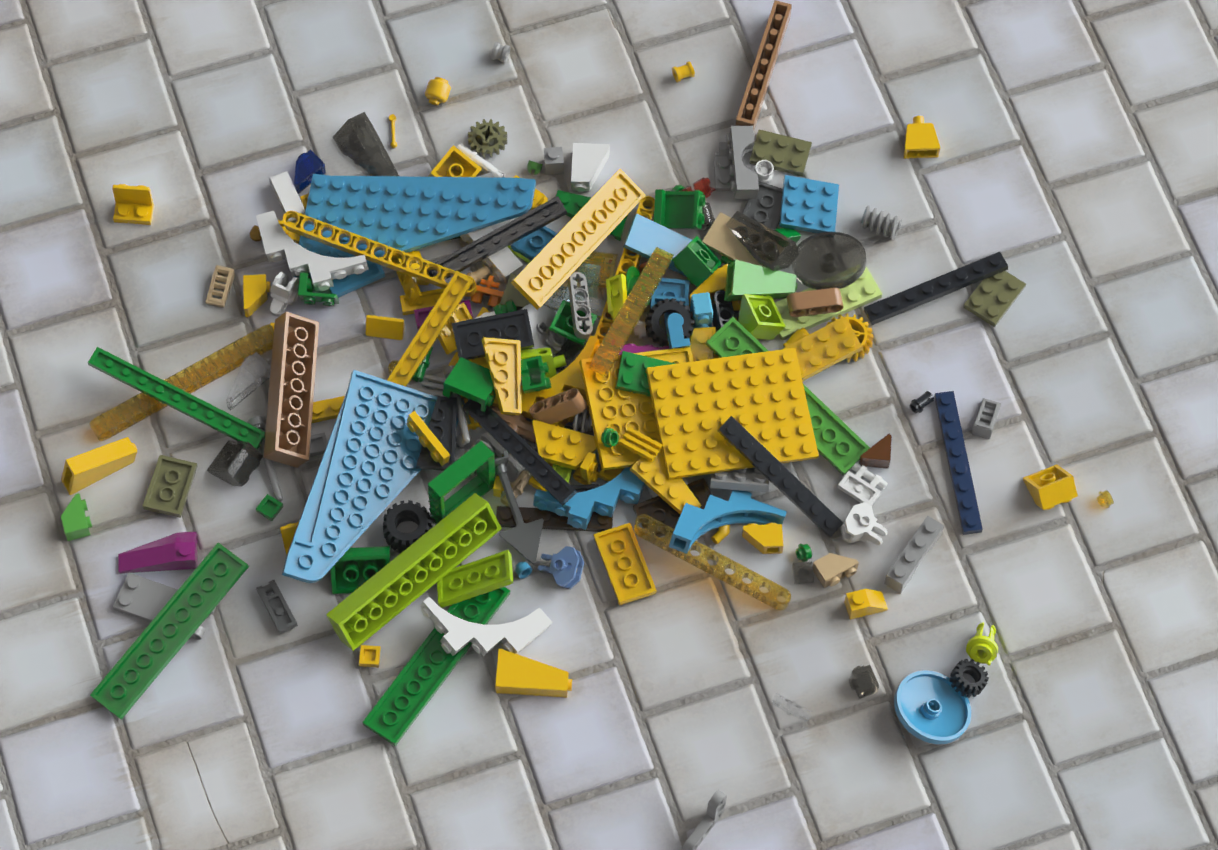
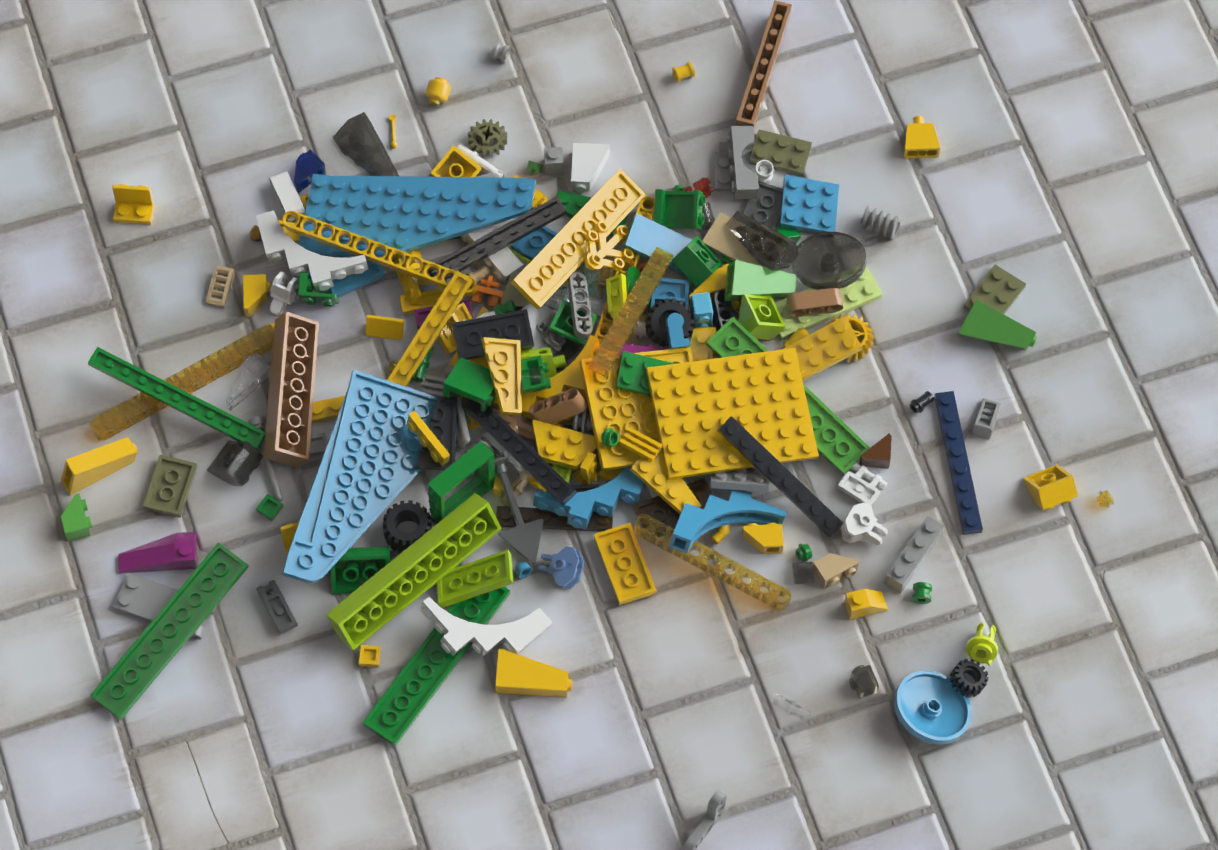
(594, 259): none -> yellow plant
(922, 593): none -> green wheel
(935, 288): black plate -> none
(996, 327): none -> bright green slope

